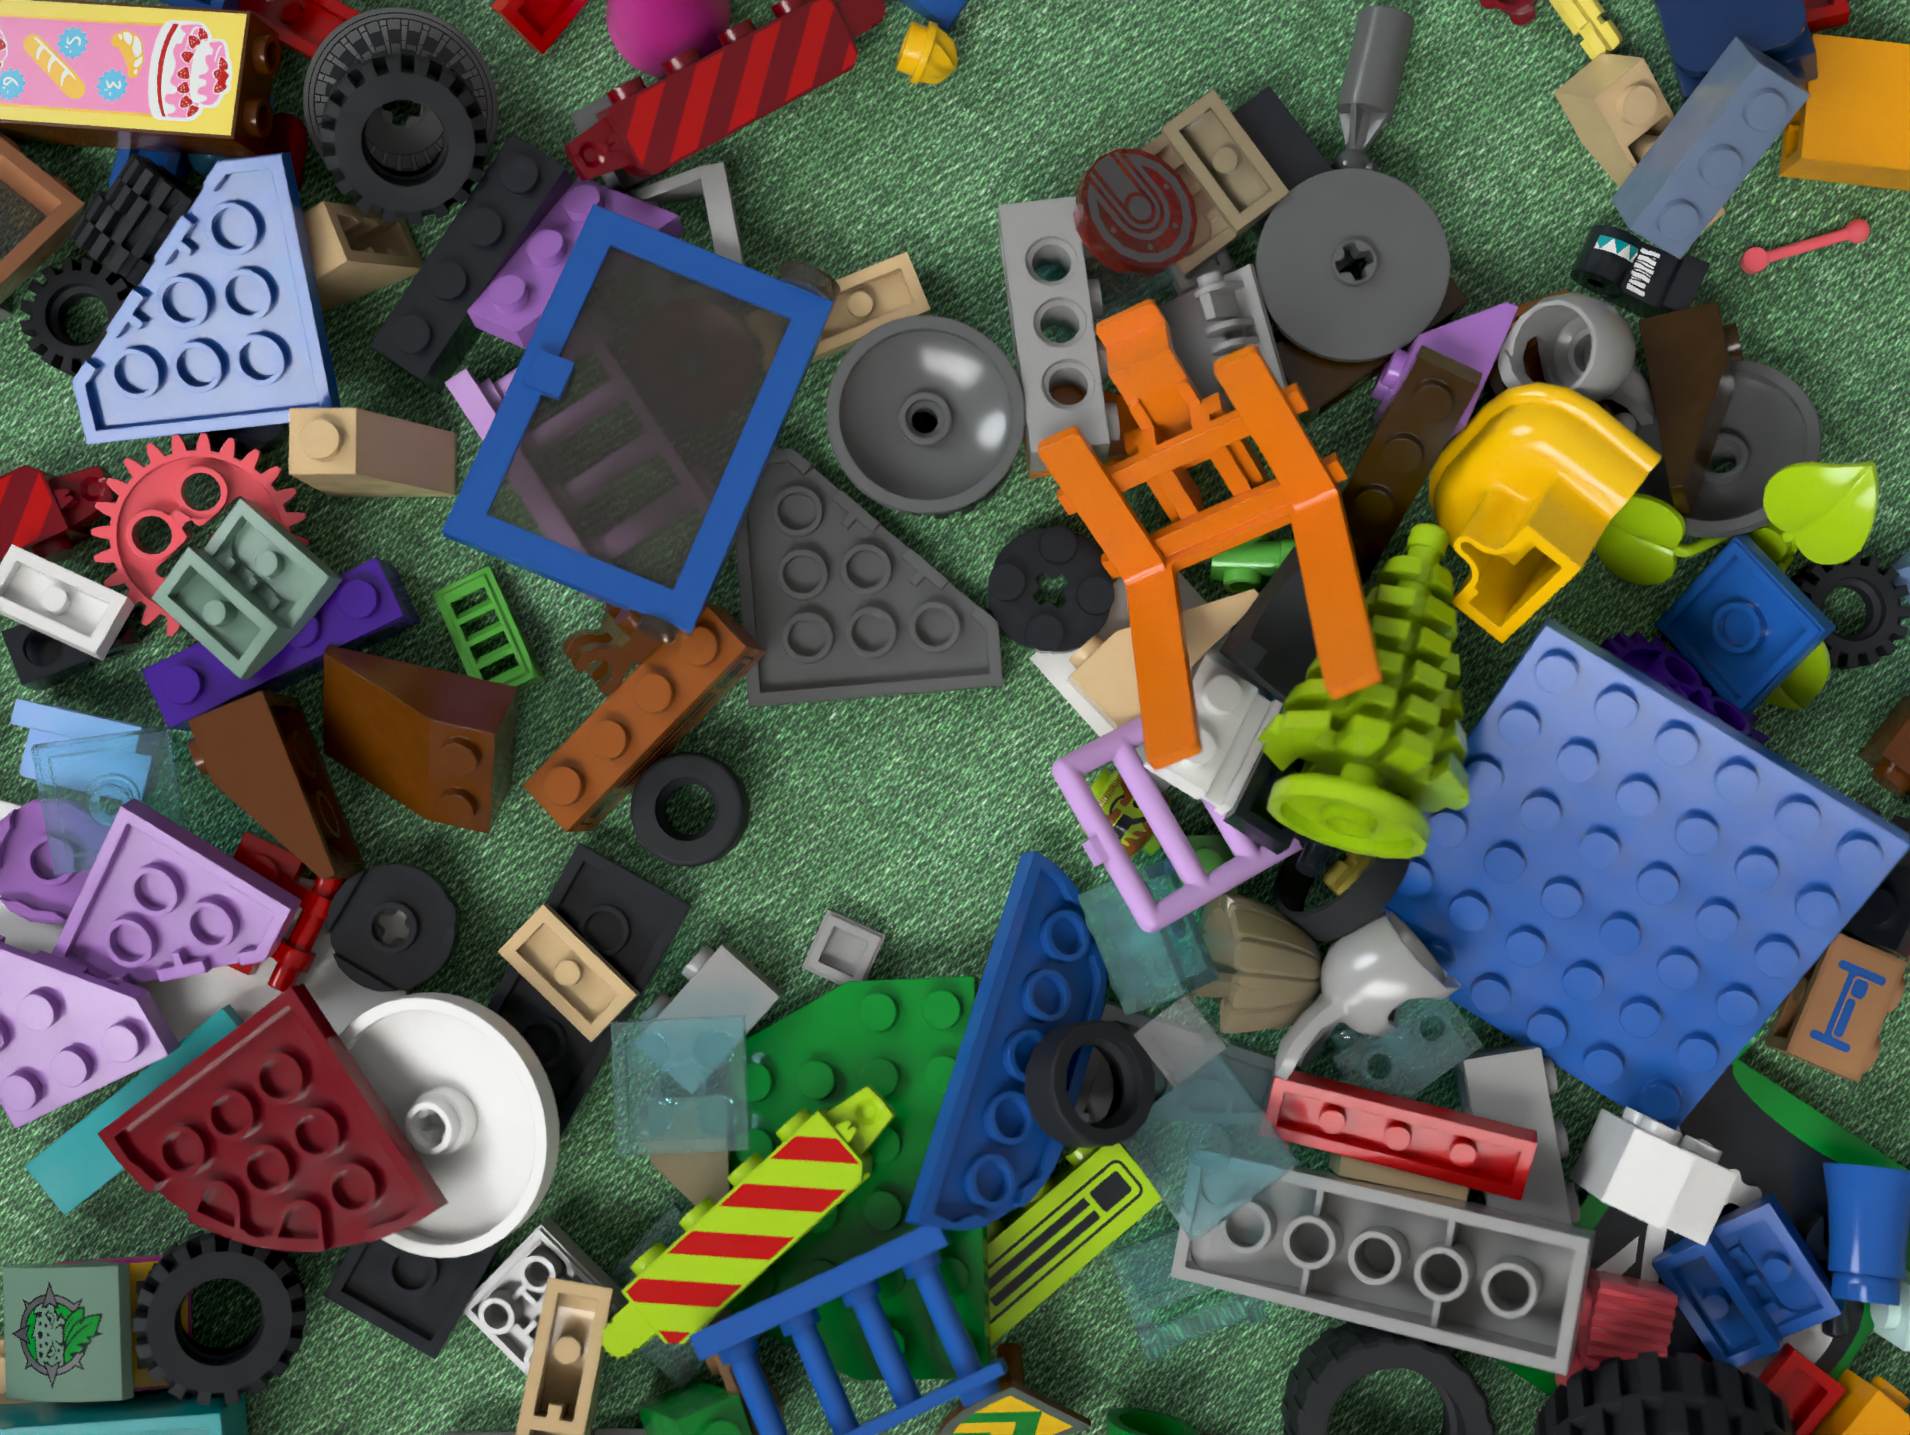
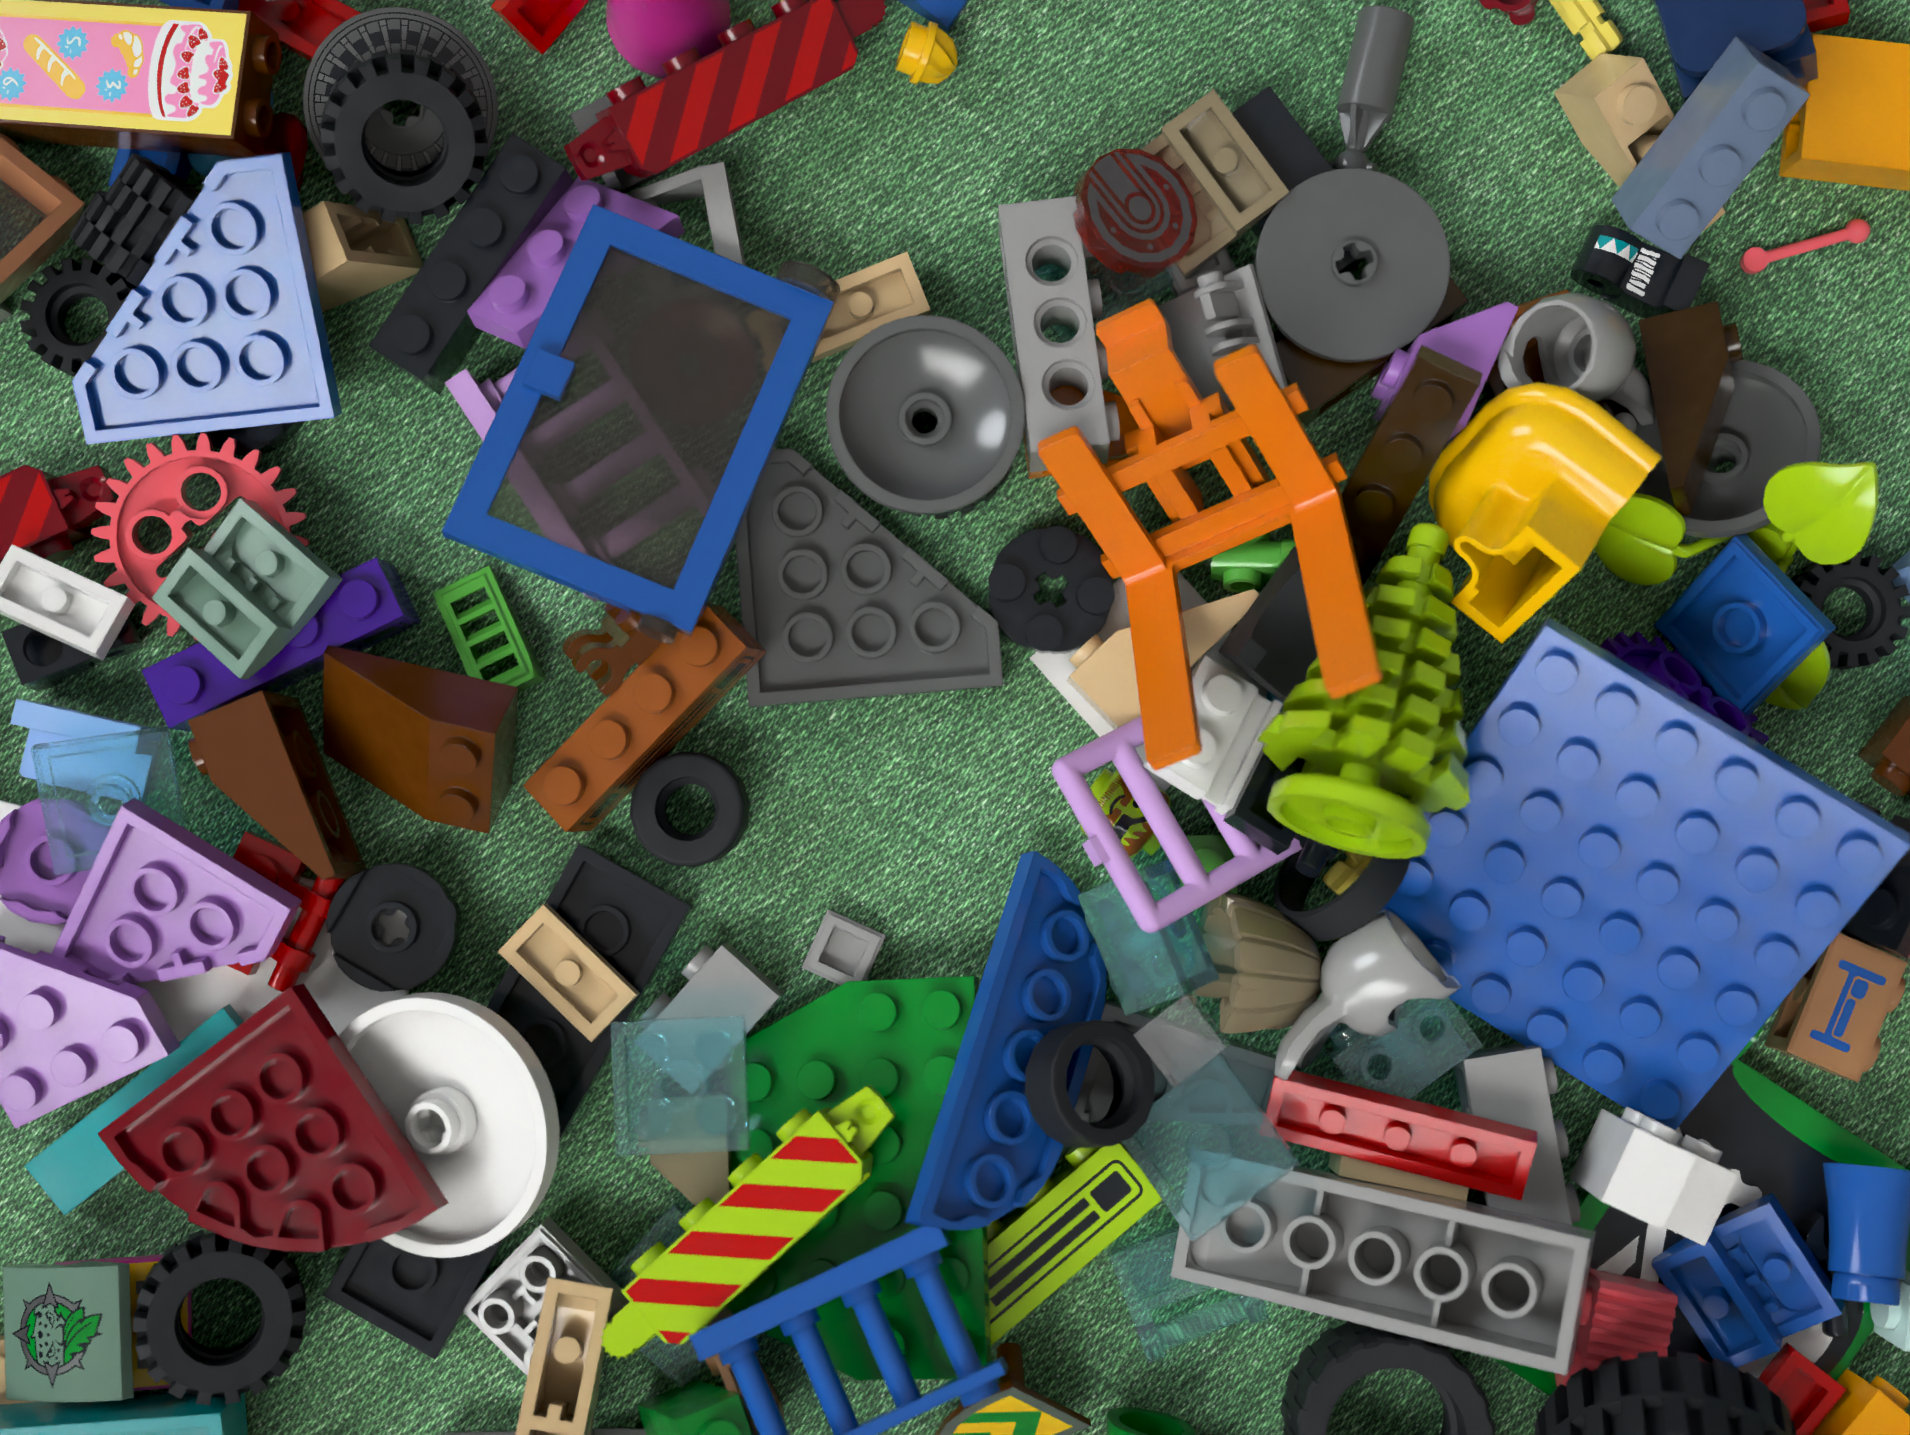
(370, 454): tan slope -> none

